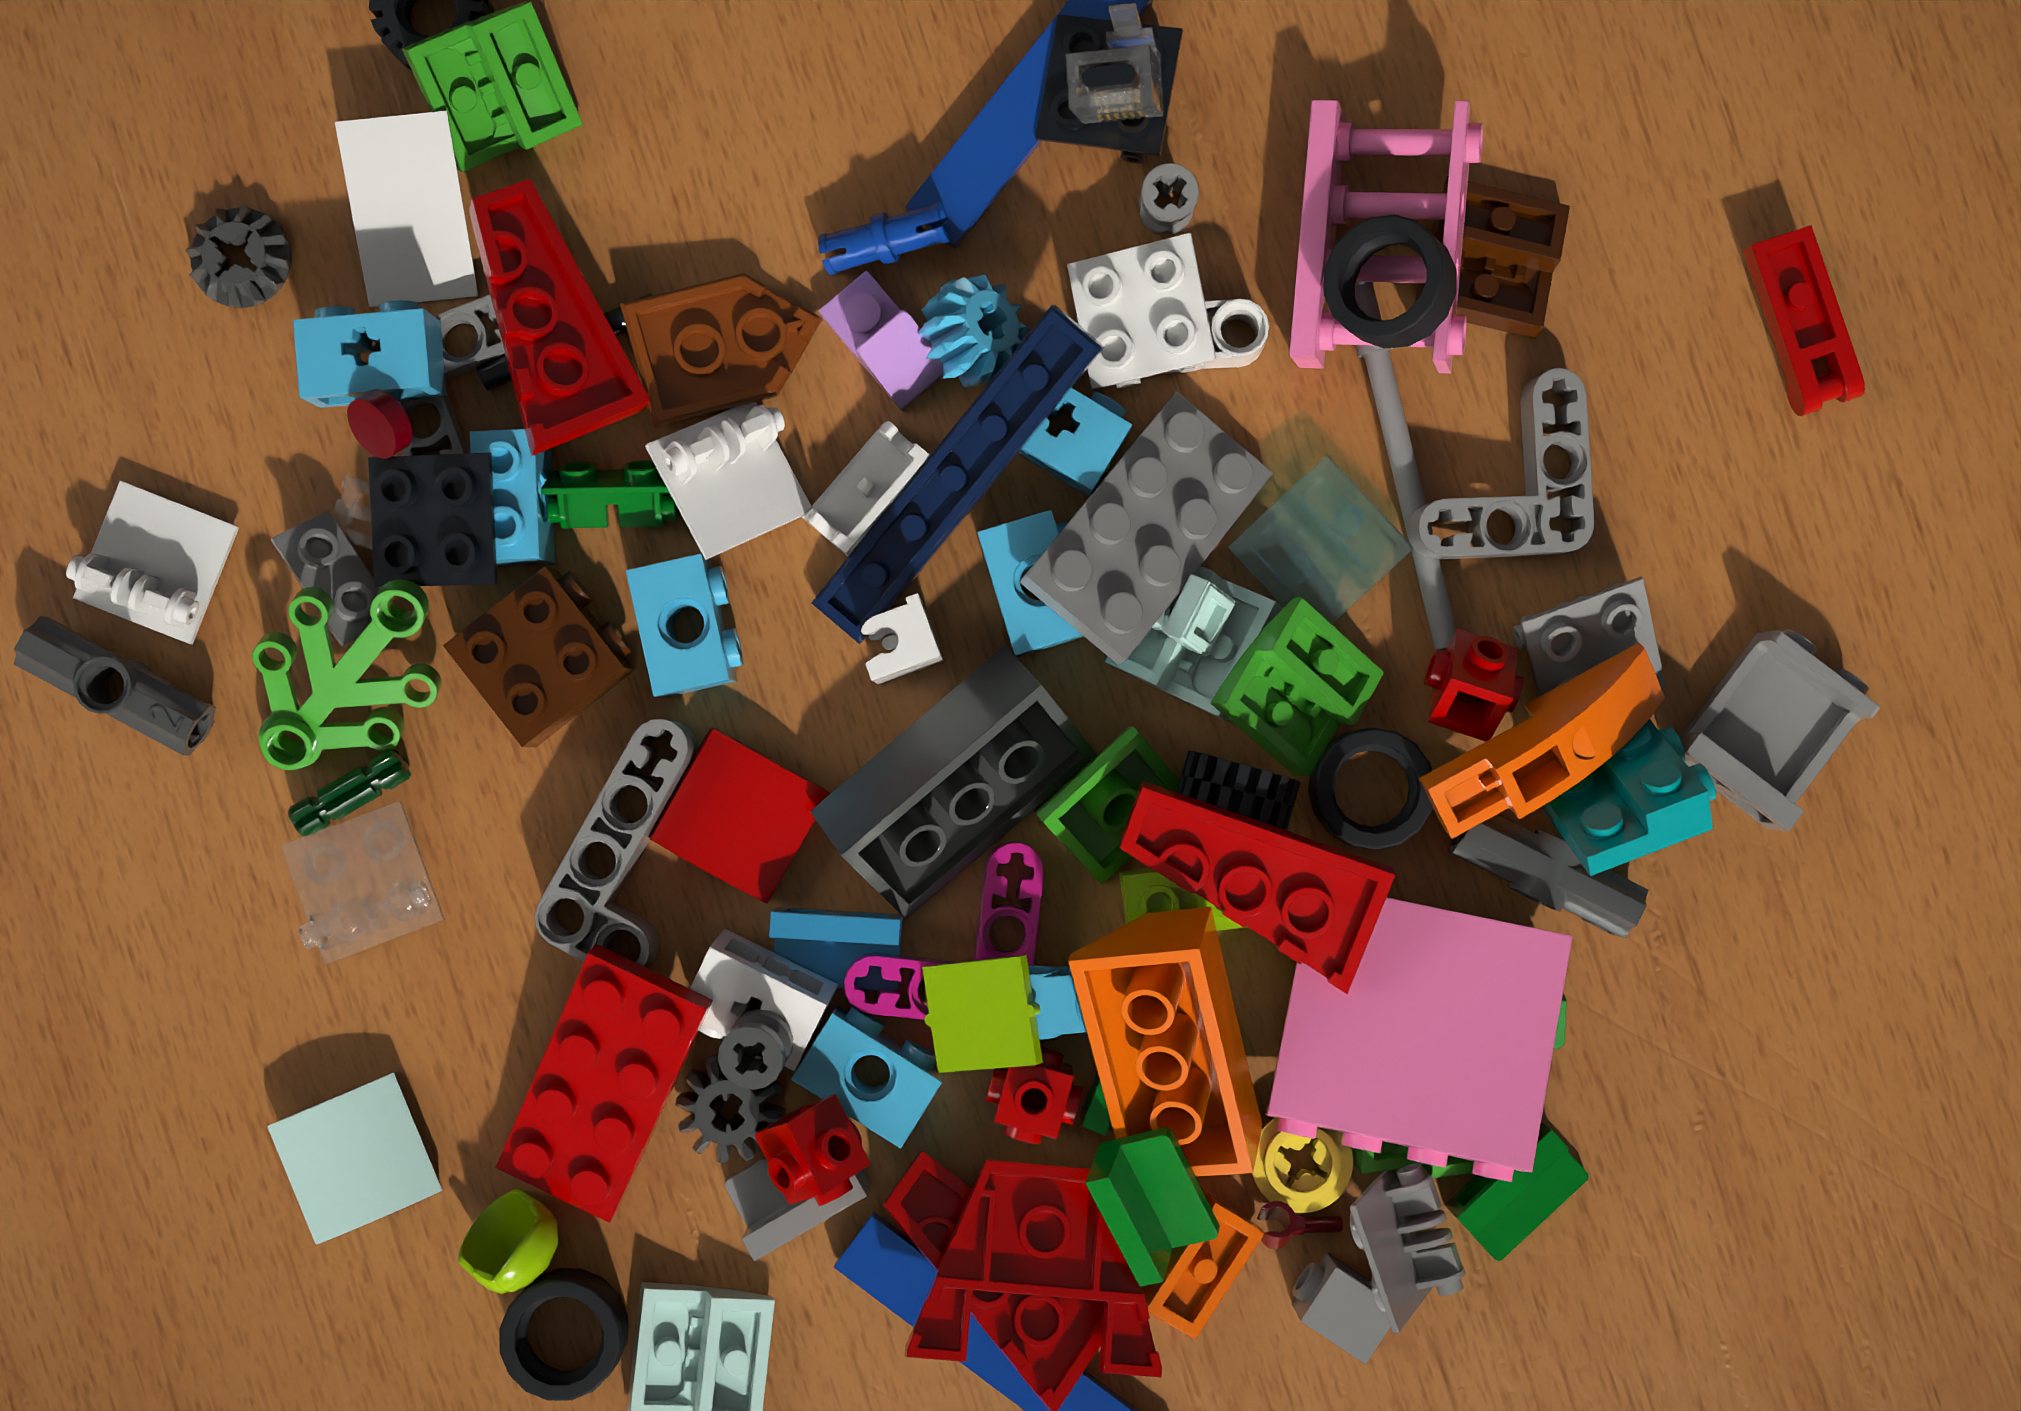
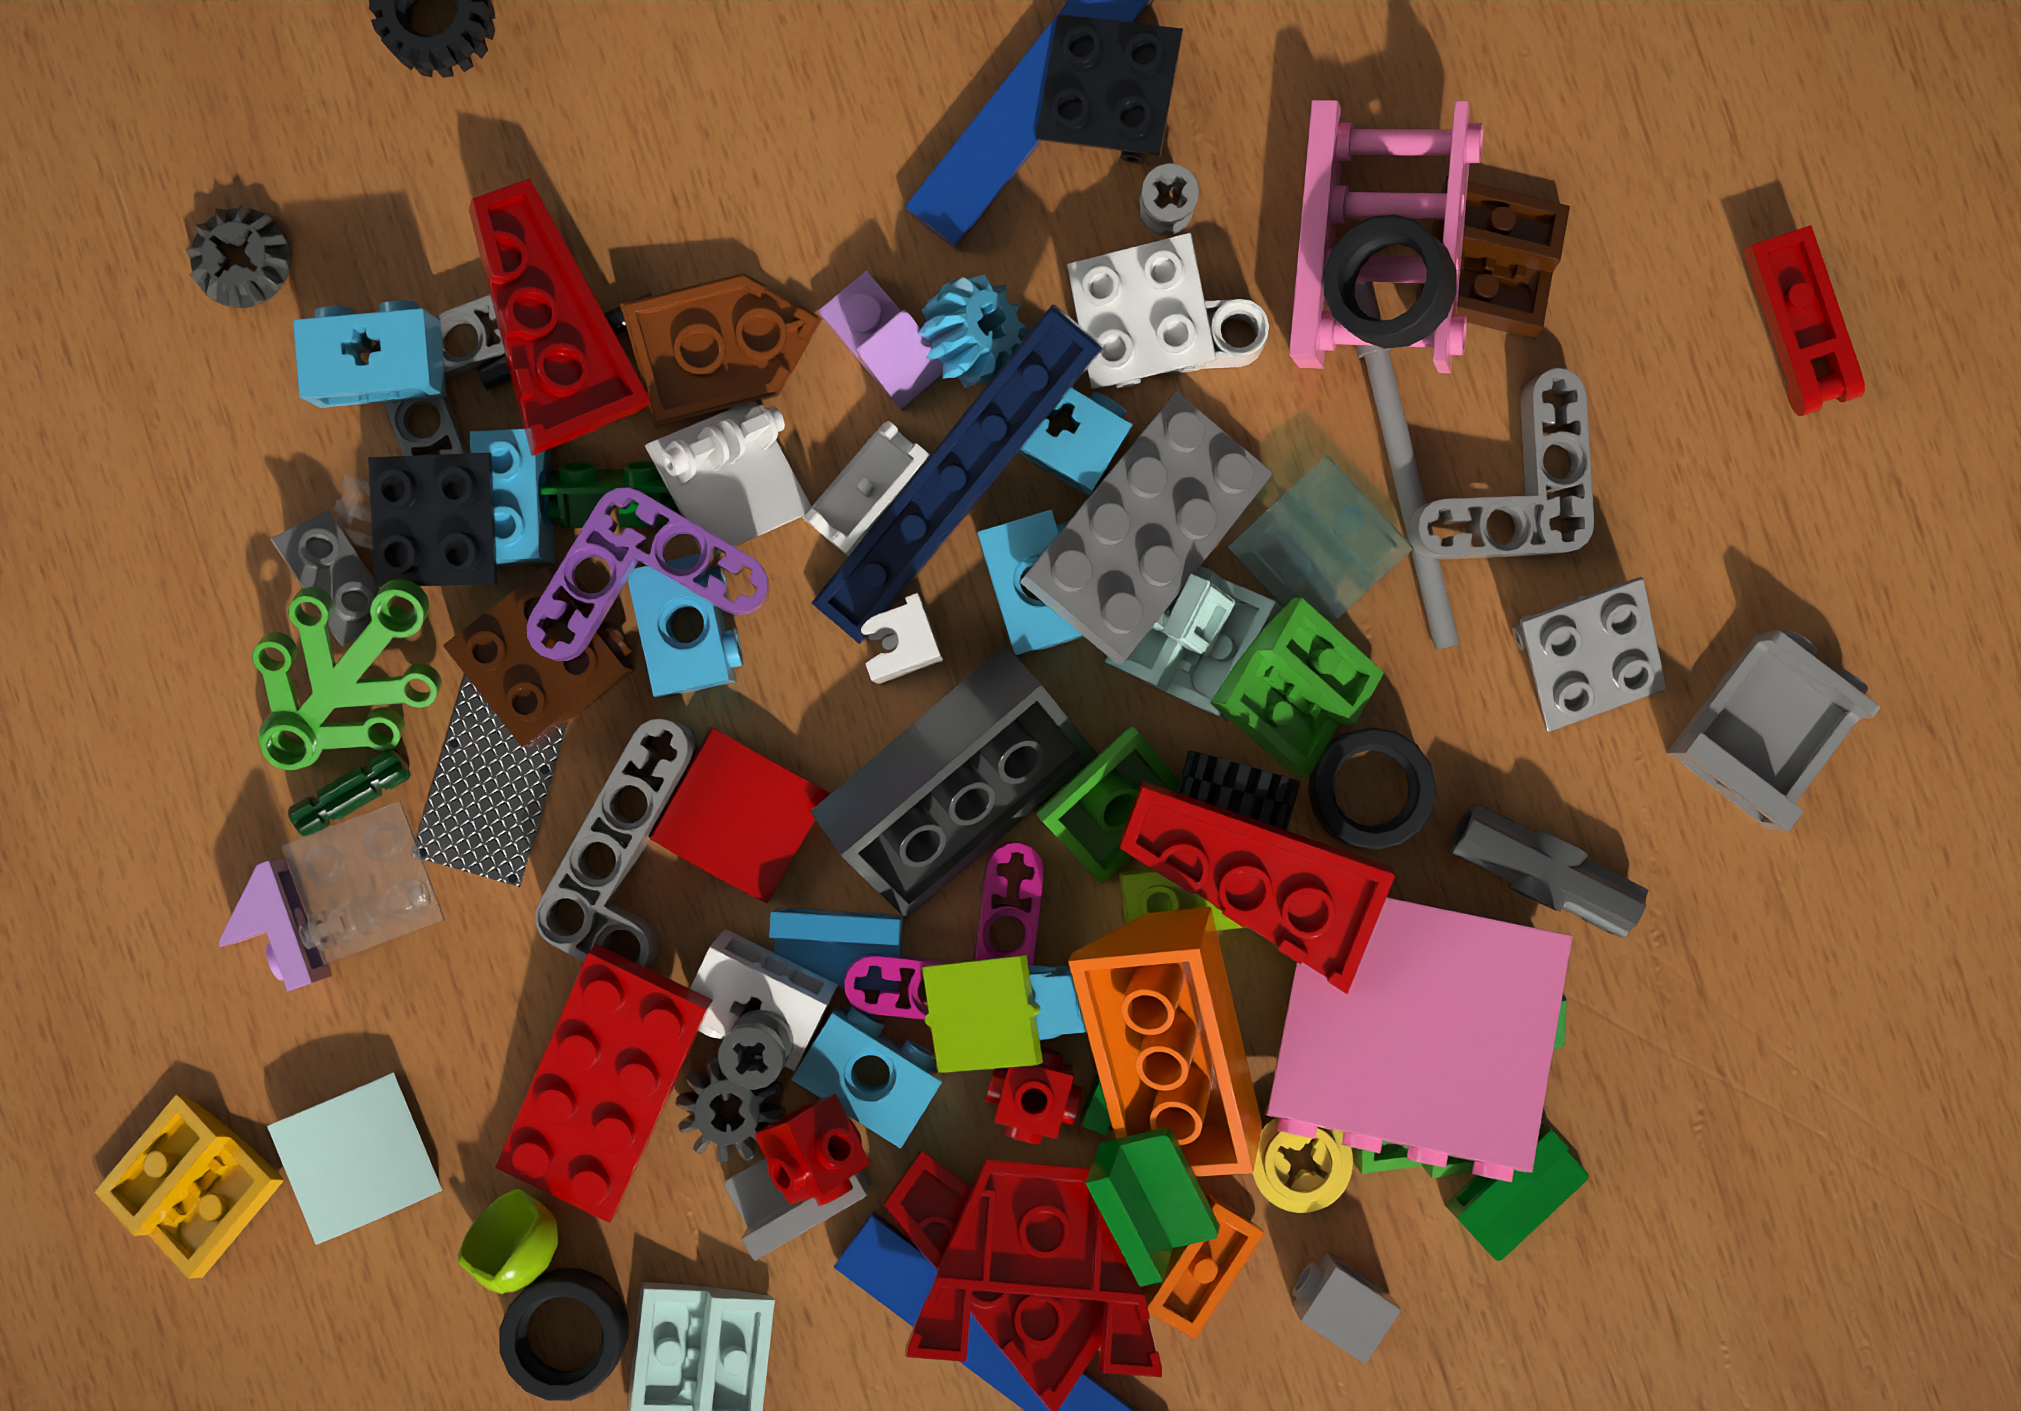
(84, 669): dark grey piece -> none
(154, 562): white hinge -> none
(189, 1186): none -> yellow slope
(274, 908): none -> lavender slope
(380, 423): dark red tile -> none
(407, 208): white sticker -> none
(486, 794): none -> flat silver sticker
(494, 84): bright green slope -> none
(622, 555): none -> medium lavender beam
(884, 238): blue pin -> none
(1117, 80): clear piece -> none
(1294, 1224): dark red hand -> none
(1401, 1258): light grey hinge -> none
(1473, 684): red brick -> none
(1553, 750): orange slope -> none
(1635, 802): teal plate -> none

